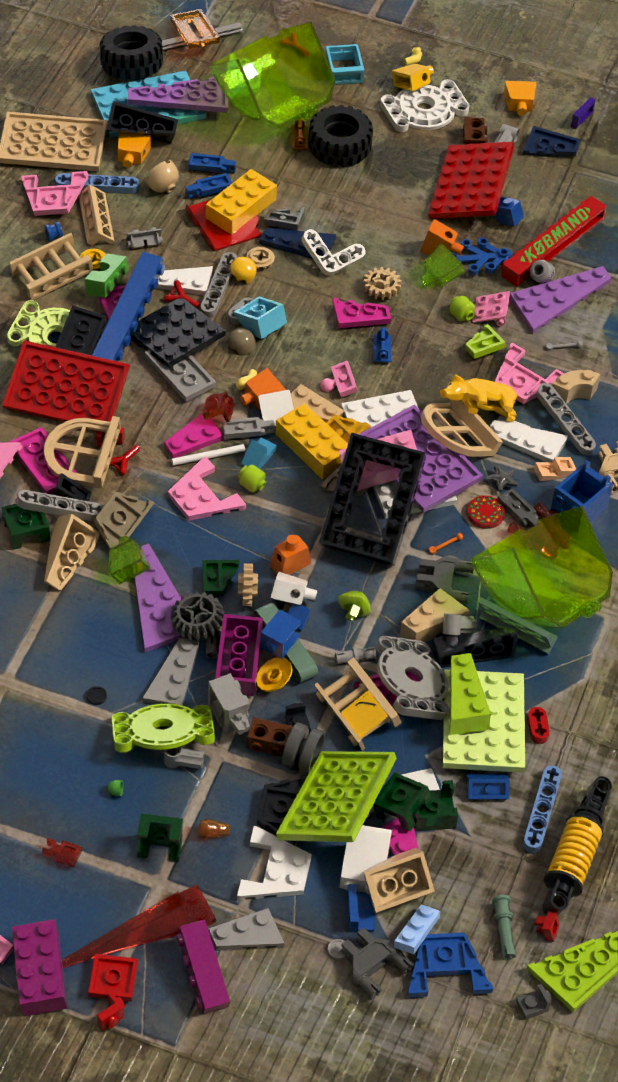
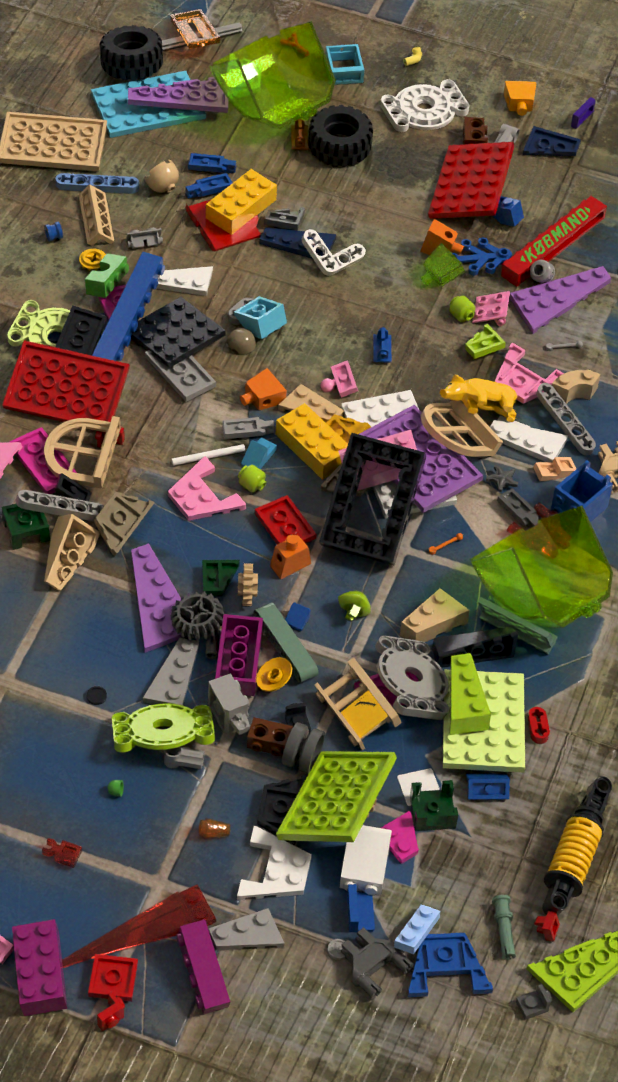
(54, 199): bright pink wing -> none
(57, 278): tan fence -> none
(123, 460): red piece -> none
(127, 560): clear neon green torso -> none
(133, 148): light orange torso -> none
(136, 120): black wedge -> none
(160, 831): dark green panel -> none
(169, 298): red piece -> none
(193, 437): dark pink wing -> none
(215, 290): light grey beam -> none
(218, 405): clear red bracket -> none
(241, 382): light yellow arm -> none
(243, 269): yellow hair -> none
(267, 255): tan gear -> none
(275, 405): white sticker -> none
(280, 634): blue piece -> none
(284, 519): none -> red plate
(285, 586): white torso -> none
(354, 315): dark pink wing -> none
(359, 654): light grey pin -> none
(382, 283): tan gear -> none
(398, 879): tan slope -> none
(401, 798): dark green panel -> none
(412, 76): yellow torso -> none
(439, 574): dark grey connector -> none
(455, 624): light grey piece -> none
(485, 511): tile -> none
(542, 817): medium blue beam -> none

